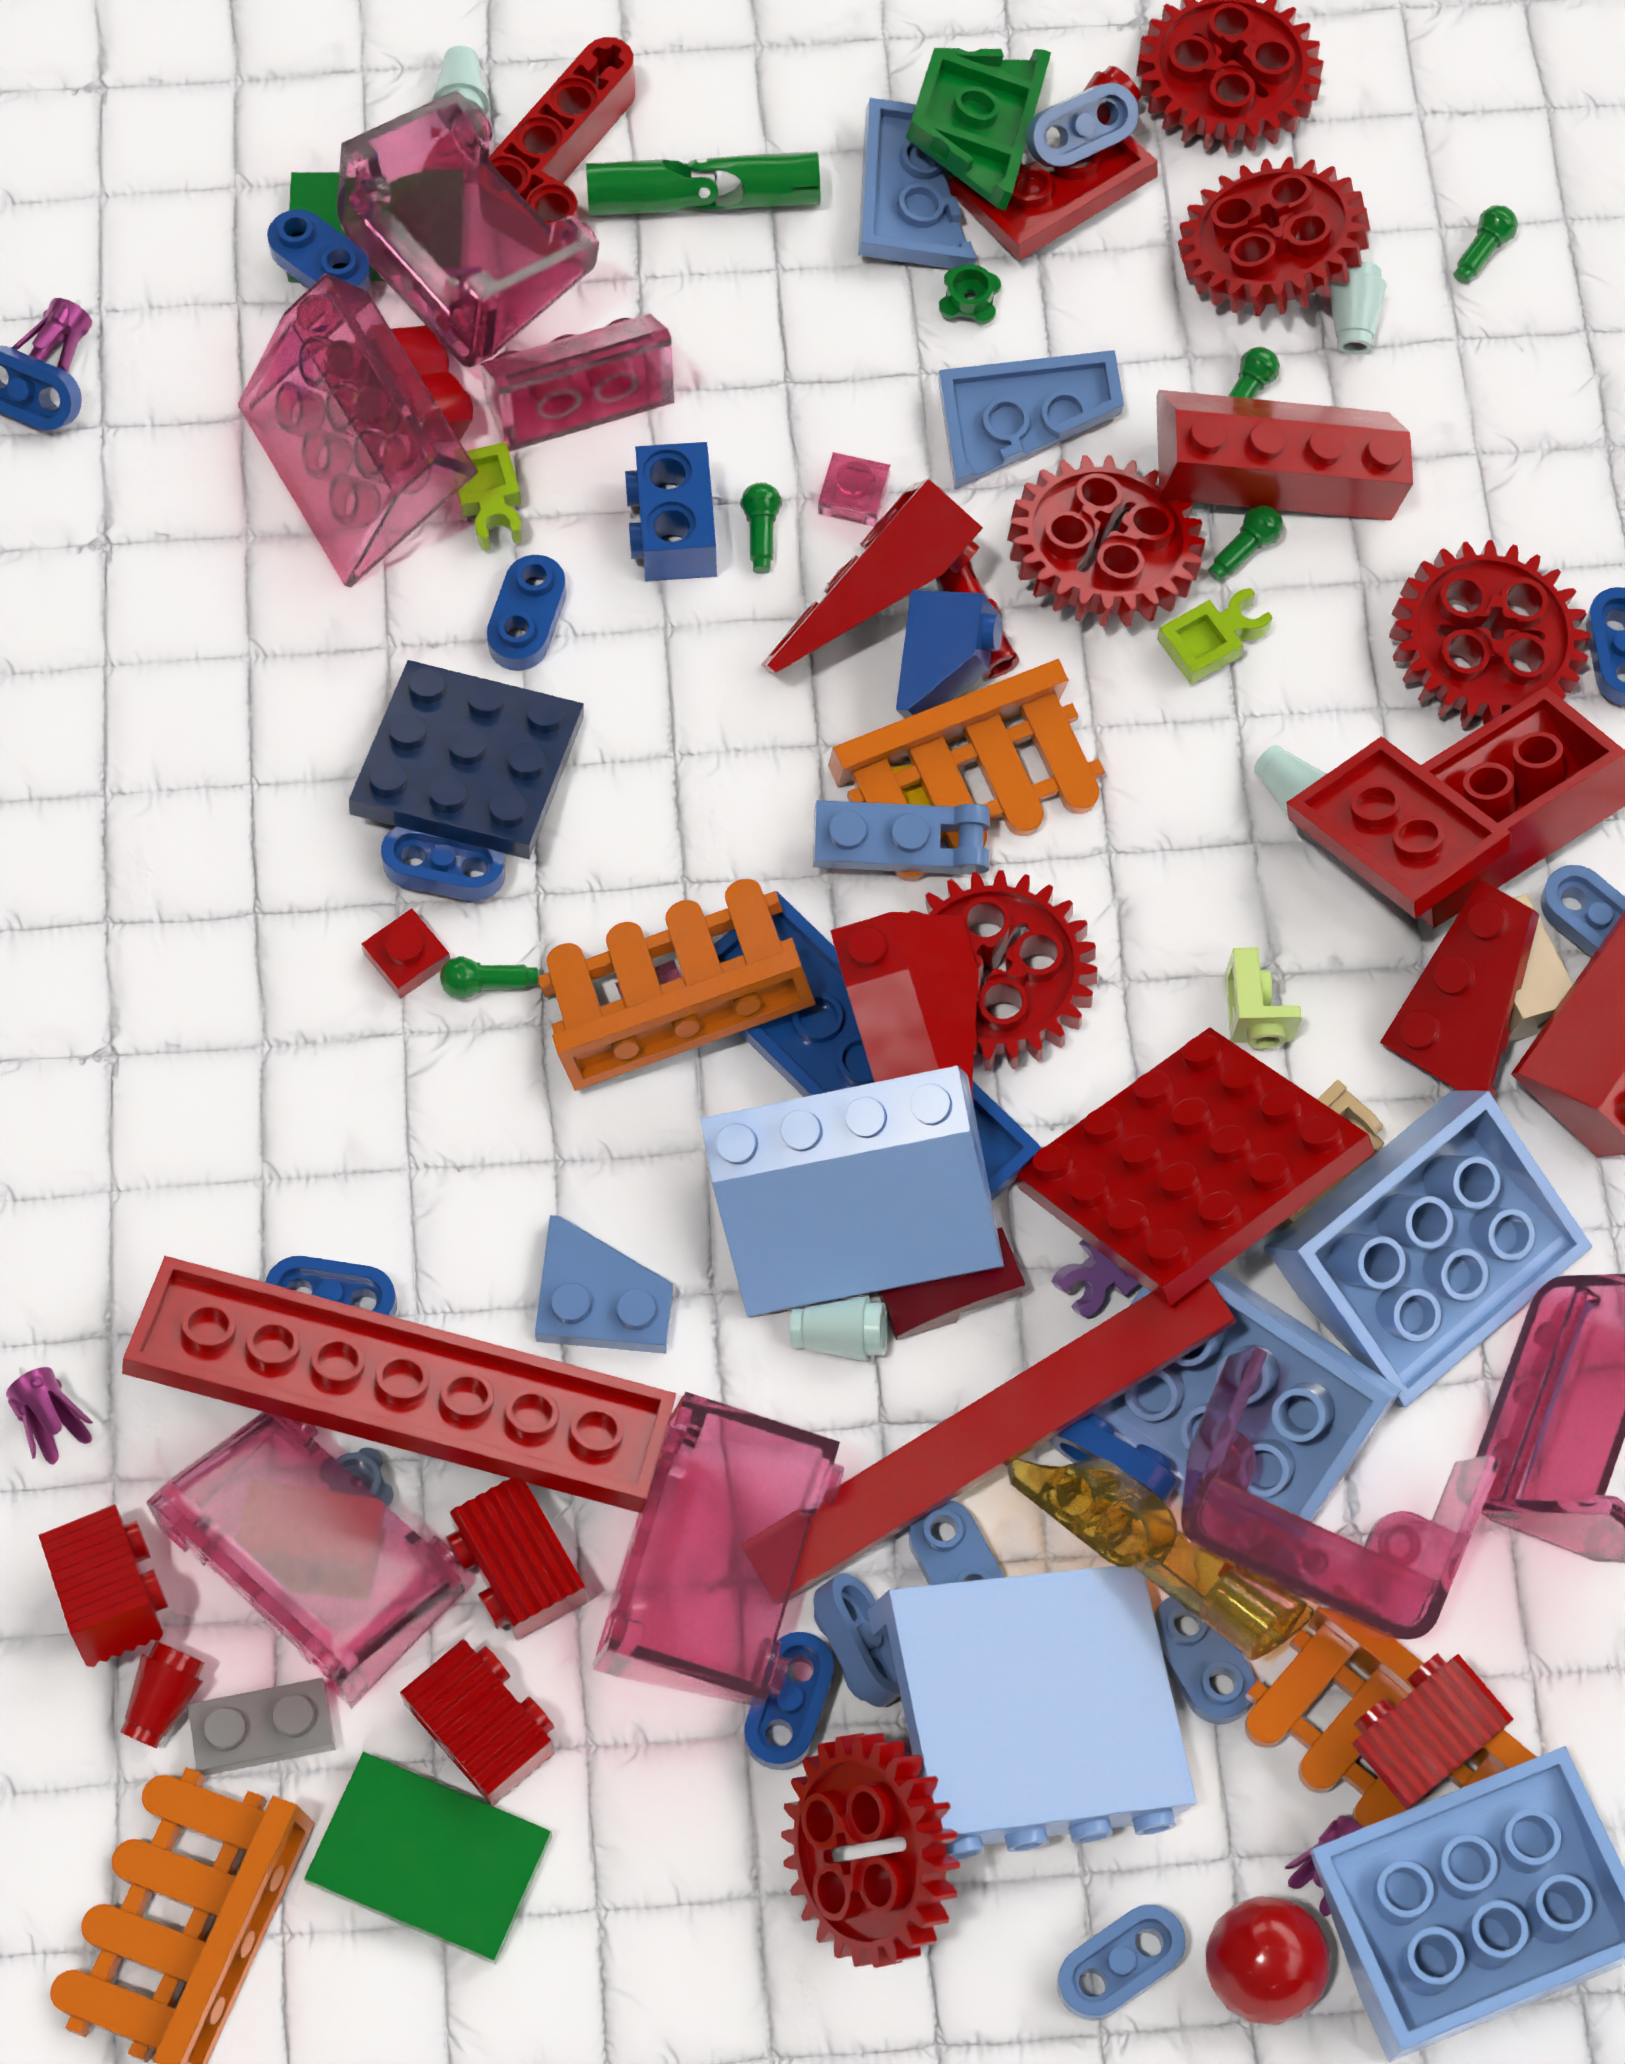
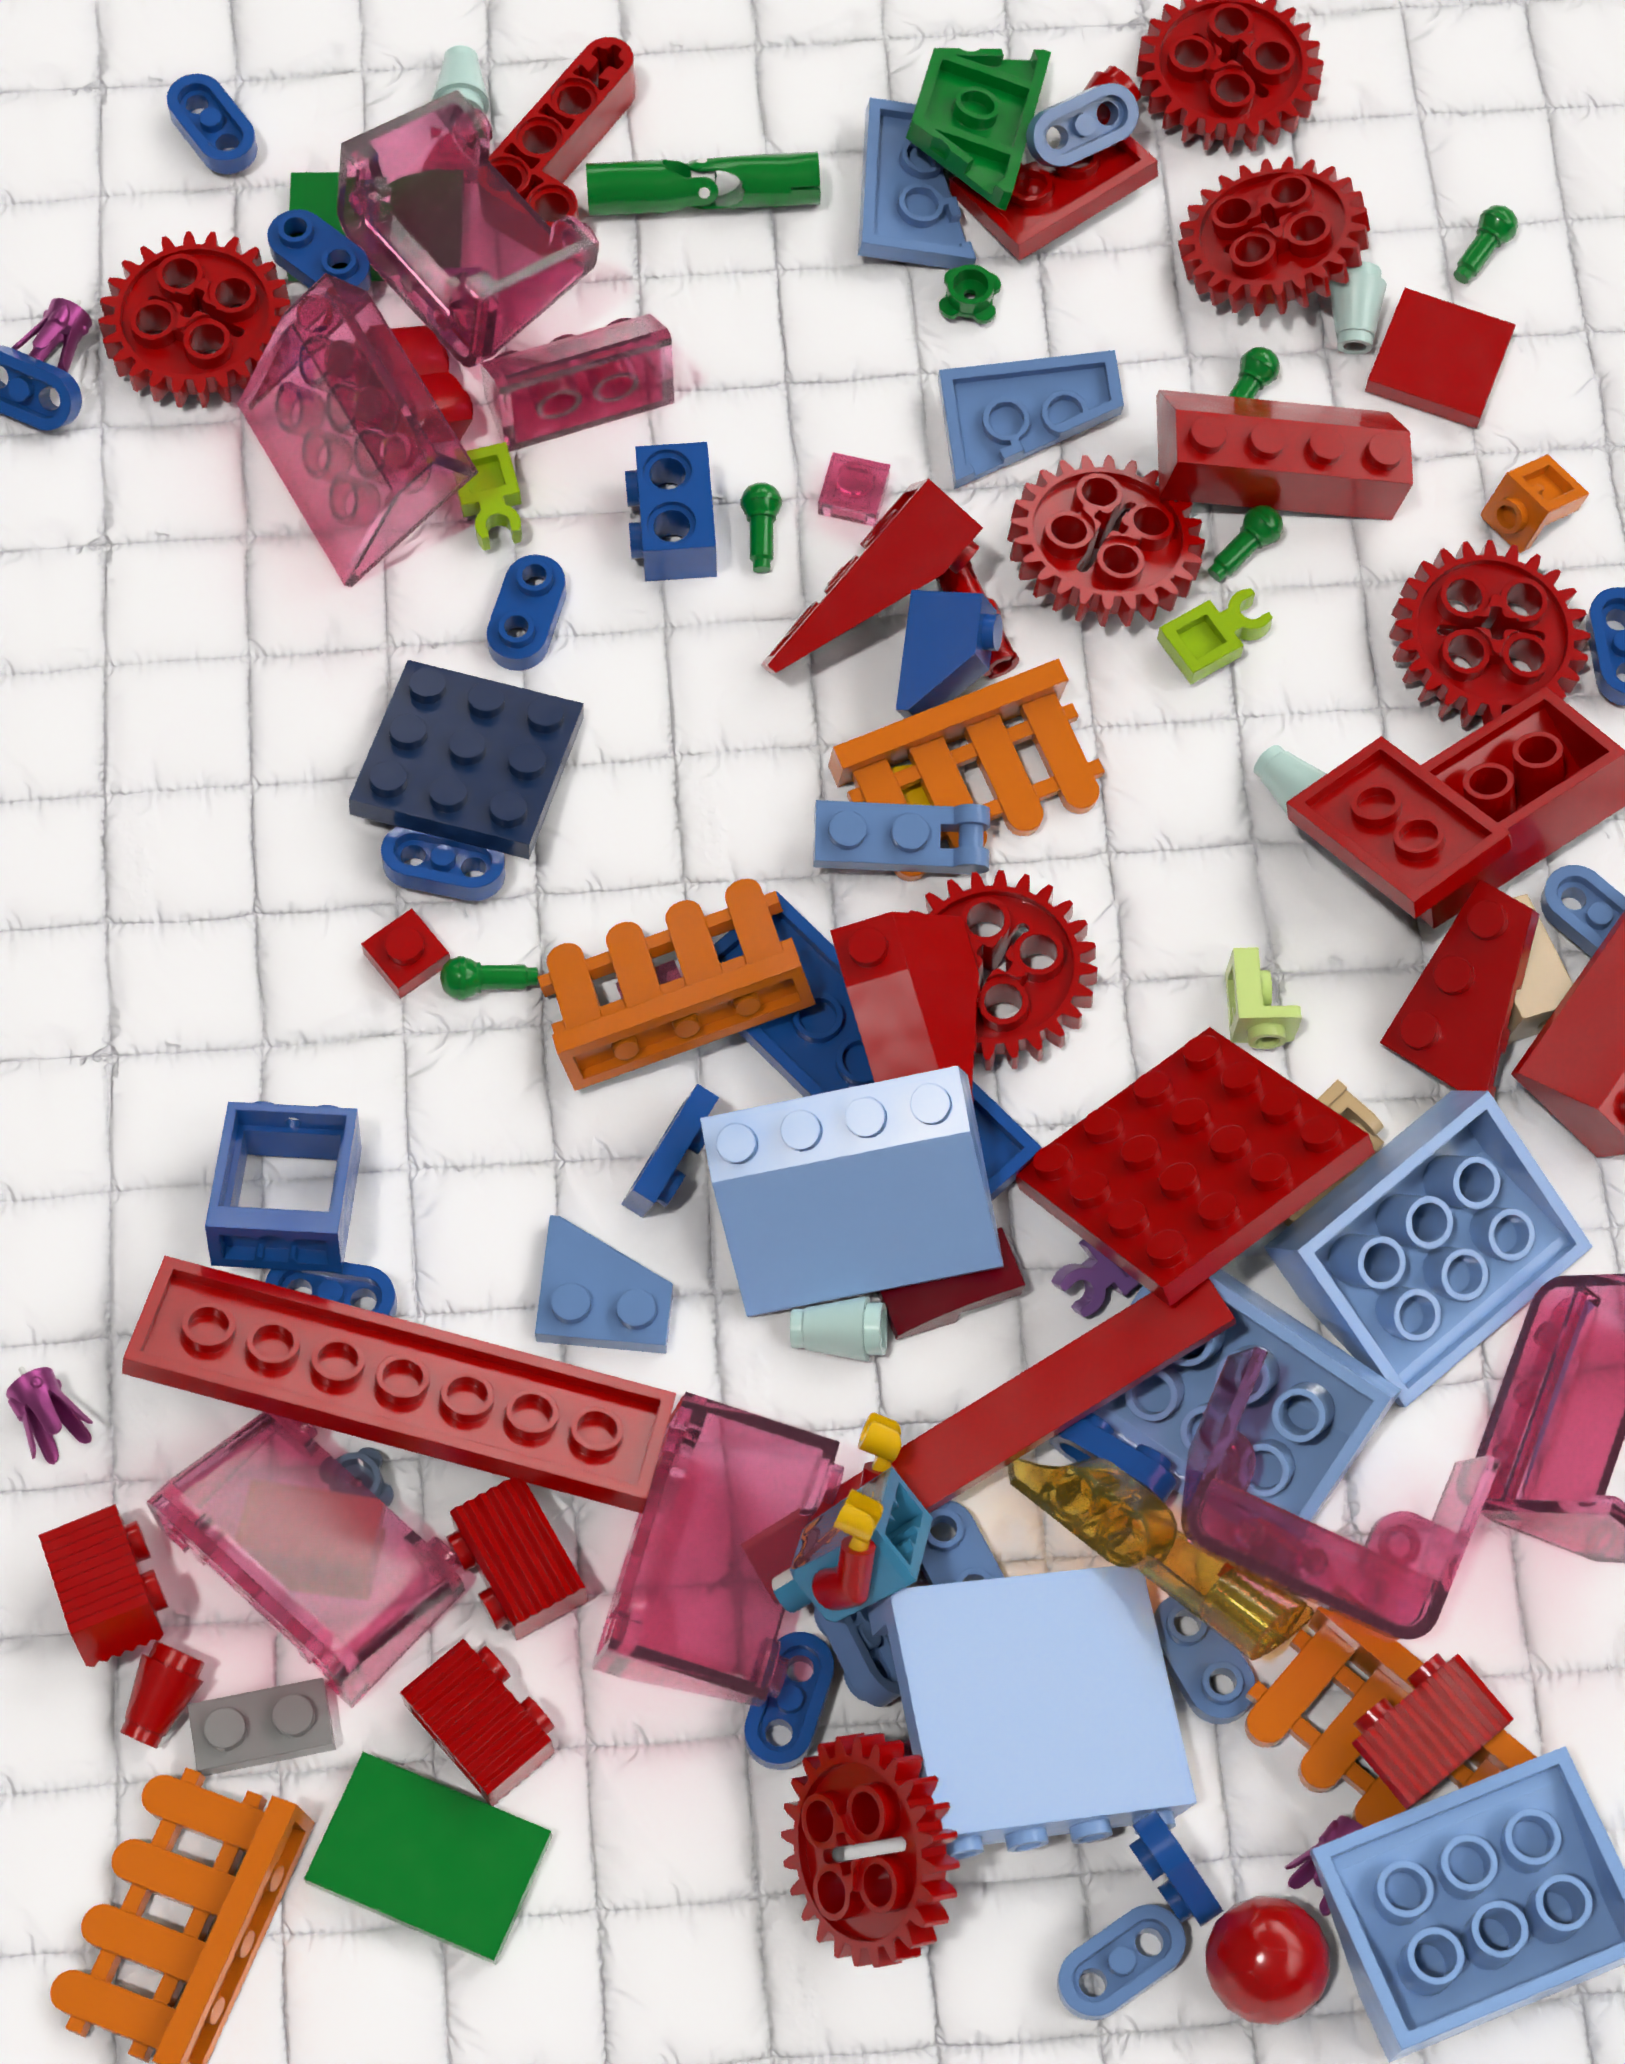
(192, 318): none -> red gear
(216, 127): none -> blue plate
(283, 1236): none -> blue window
(659, 1176): none -> blue plate
(863, 1543): none -> torso
(1162, 1854): none -> blue plate
(1440, 357): none -> red tile
(1532, 499): none -> orange bracket

